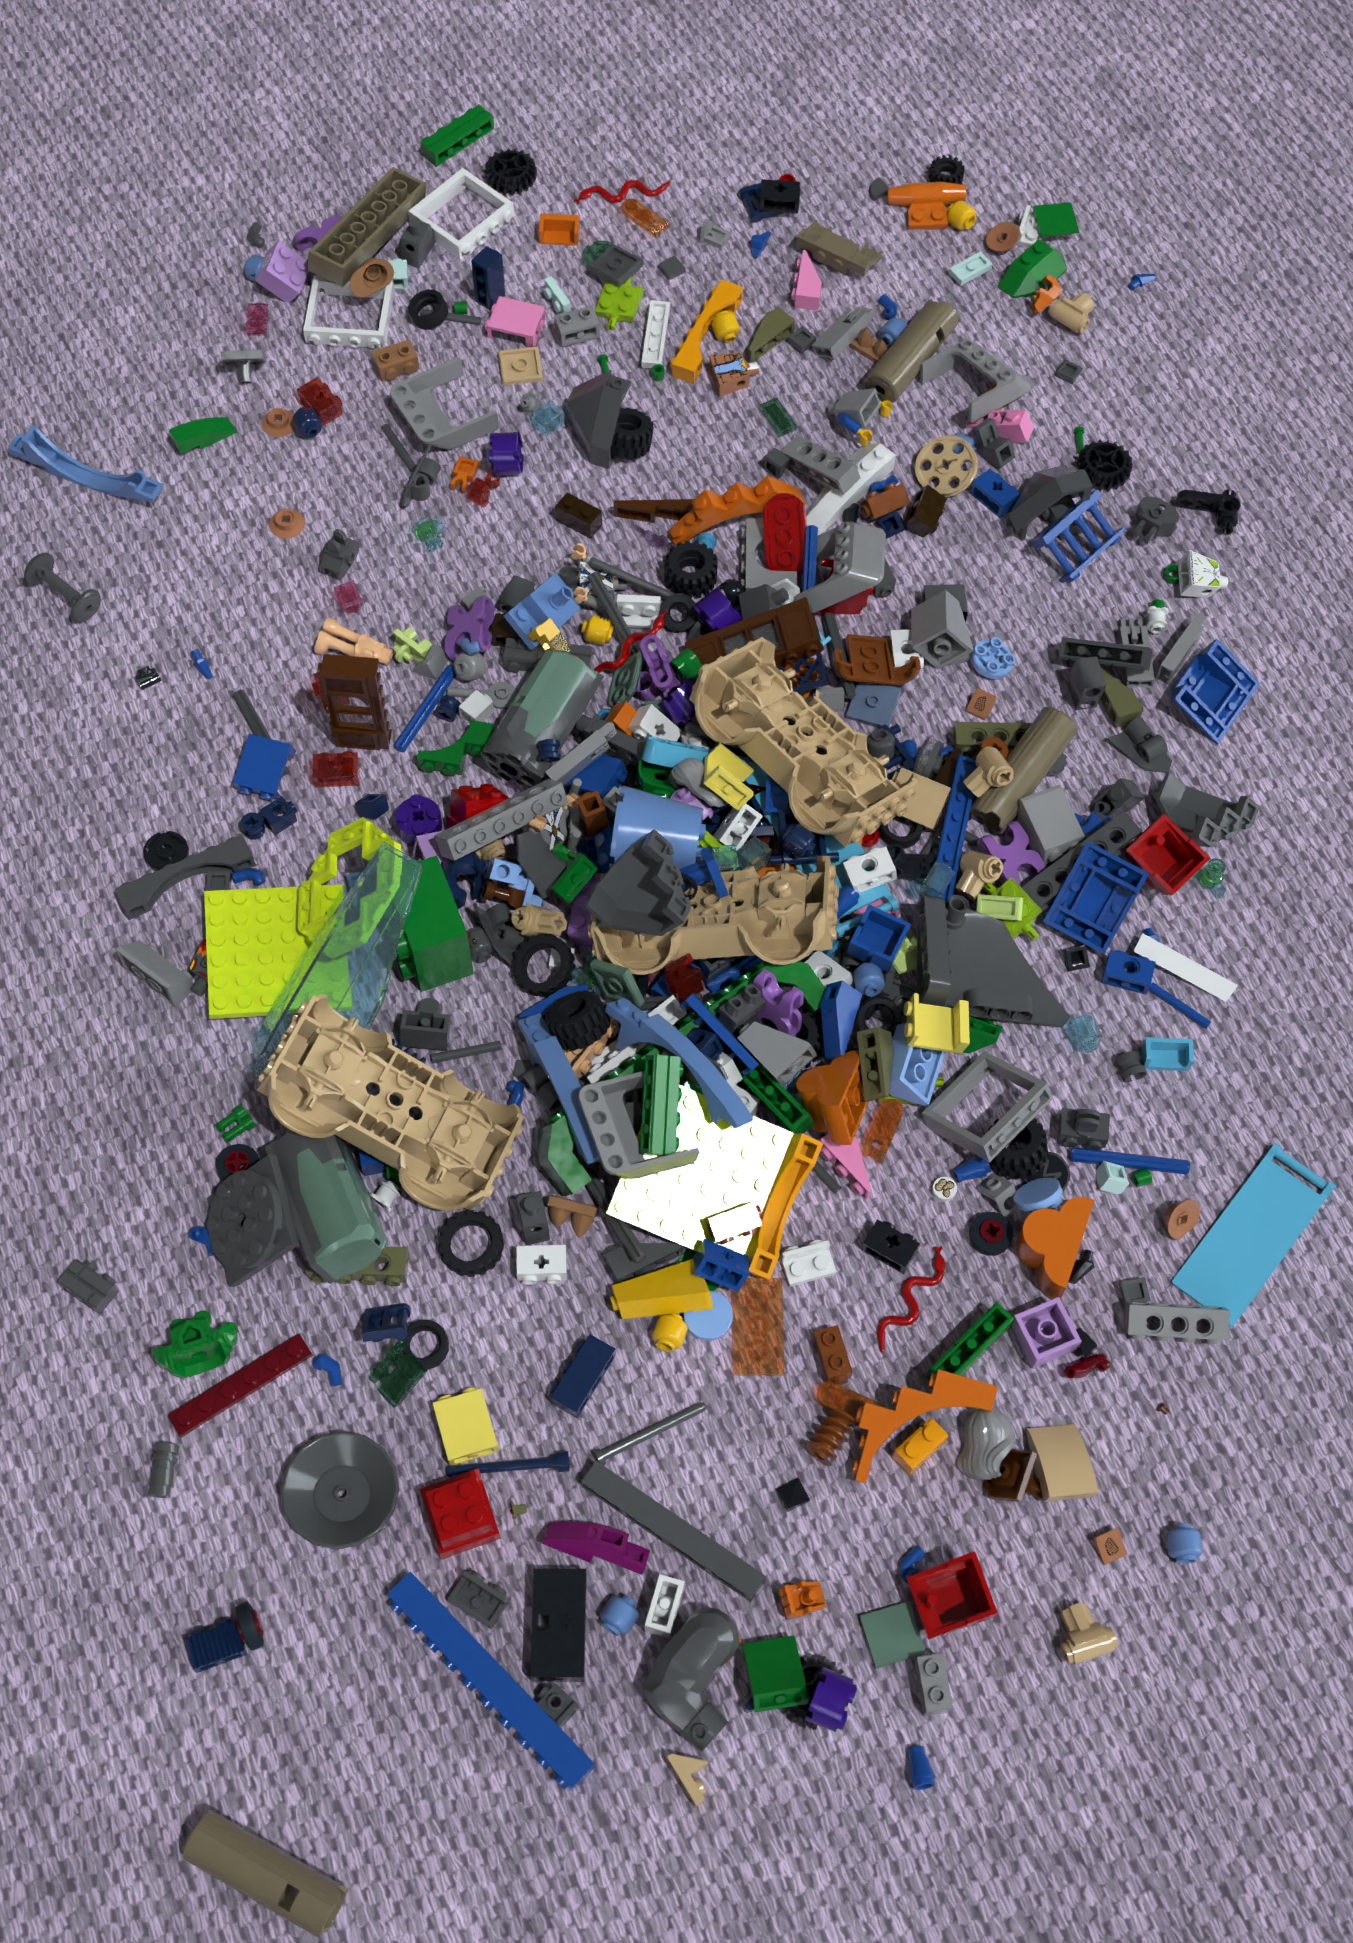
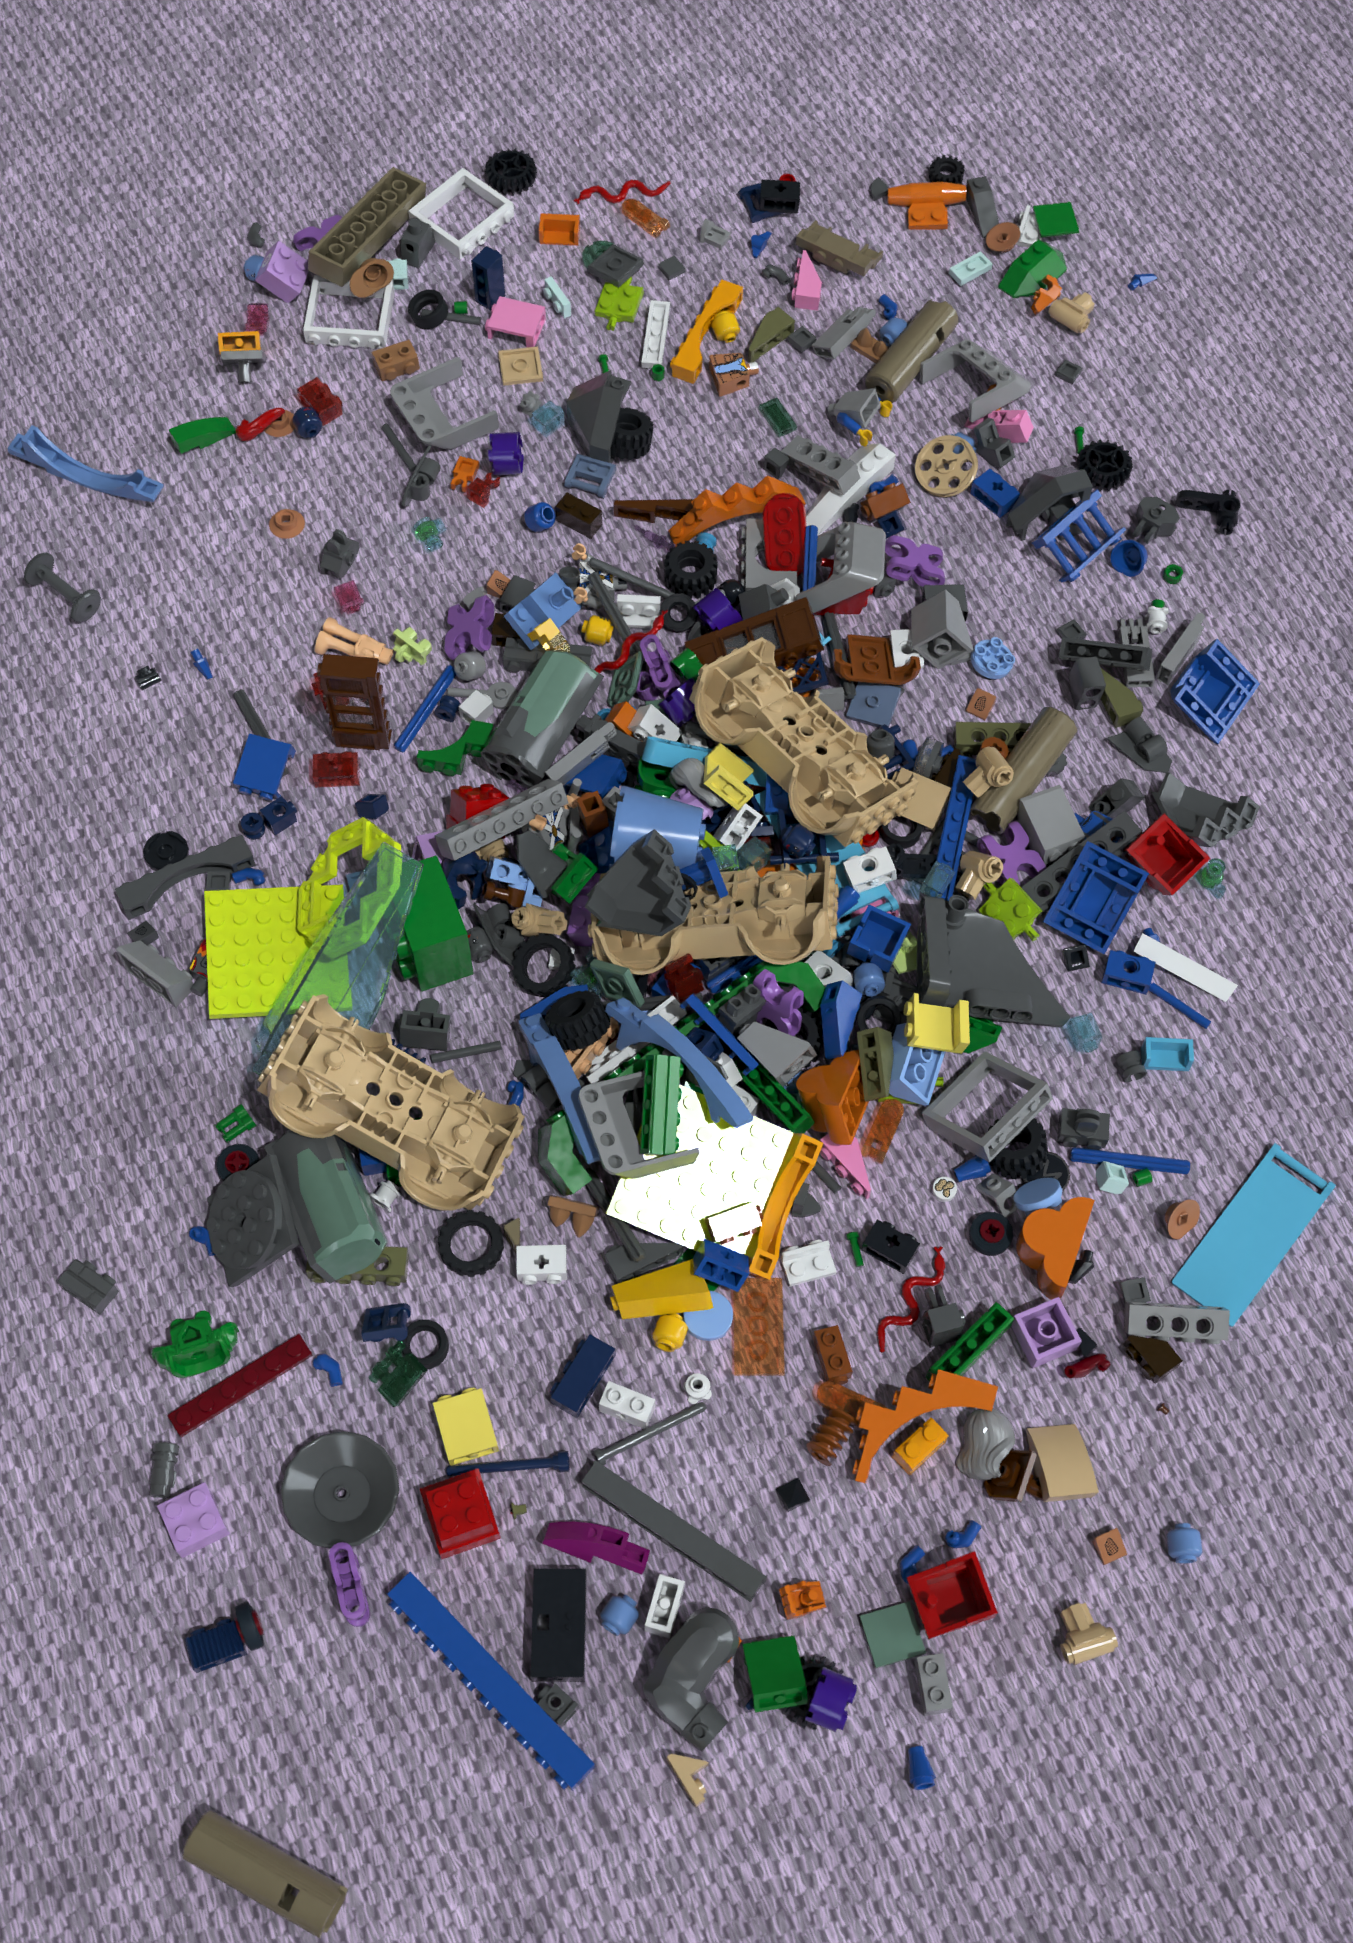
(144, 933): none -> dark grey slope
(193, 1520): none -> lavender brick
(239, 341): none -> light orange brick
(247, 431): none -> red piece
(349, 1584): none -> medium lavender piece
(417, 817): dark purple brick -> none
(433, 663): light grey tile -> none
(457, 135): green brick -> none
(469, 647): medium blue arm -> none
(479, 1599): dark grey bracket -> none
(497, 584): none -> nougat slope
(512, 1233): none -> dark tan slope
(533, 1215): dark grey torso -> none
(539, 516): none -> blue head
(549, 750): dark blue wheel -> none
(578, 324): light grey brick -> none
(592, 470): none -> sand blue plate
(627, 1405): none -> white brick
(697, 1394): none -> white brick
(777, 272): none -> dark grey arm
(805, 1204): none -> dark grey tile
(855, 1248): none -> green piece
(914, 561): none -> medium lavender piece
(925, 511): dark brown brick -> none
(943, 1321): none -> dark grey brick
(961, 215): yellow head -> none
(963, 1539): none -> blue arm
(982, 204): none -> dark grey slope
(1000, 907): yellowish green tile -> none
(1071, 630): none -> dark grey tile
(1129, 557): none -> blue helmet
(1153, 1355): none -> dark brown slope
(1199, 576): white torso -> none

